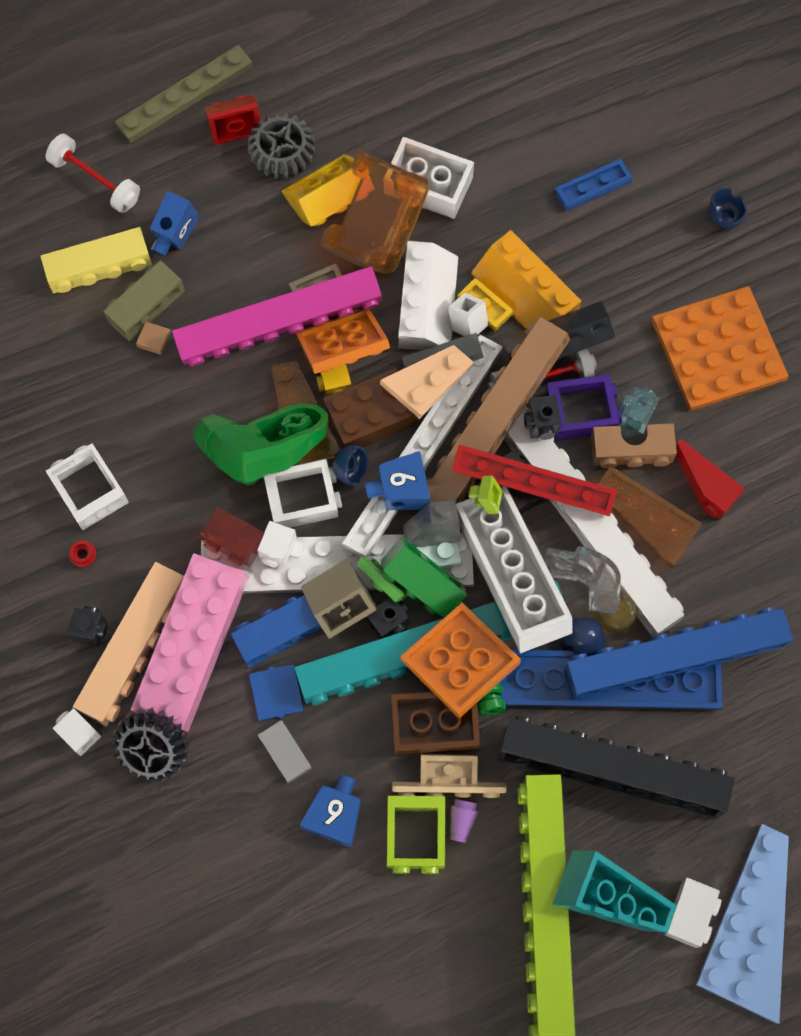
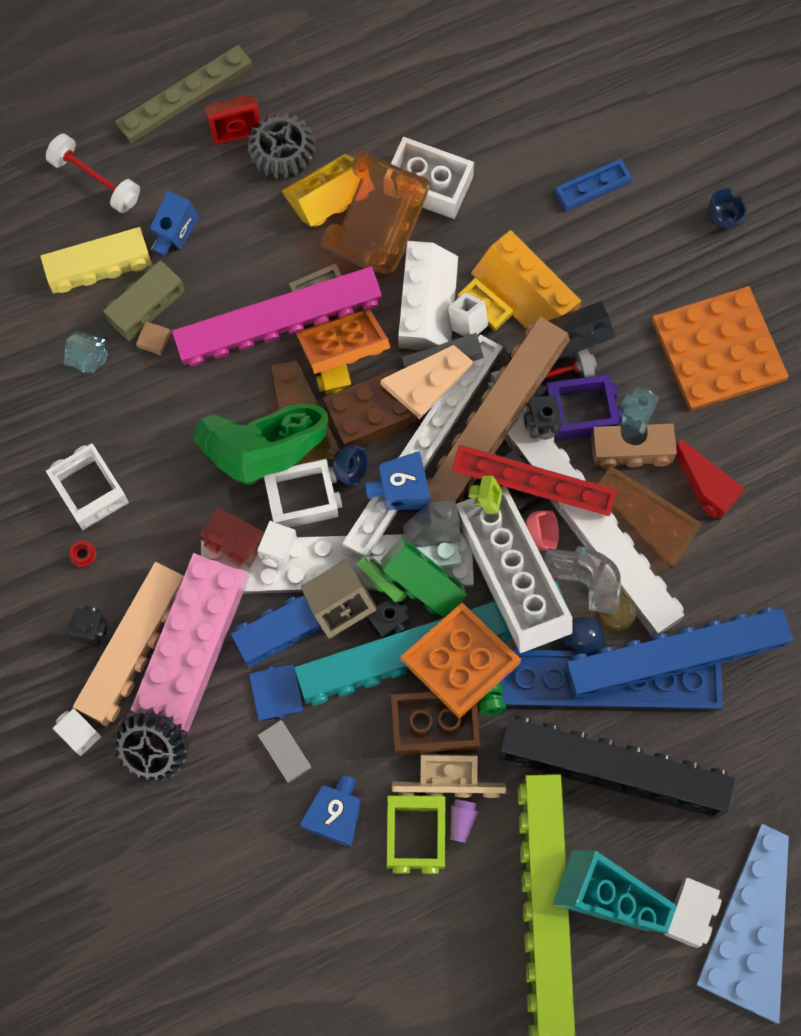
(85, 352): none -> clear light blue brick
(543, 529): none -> coral hair

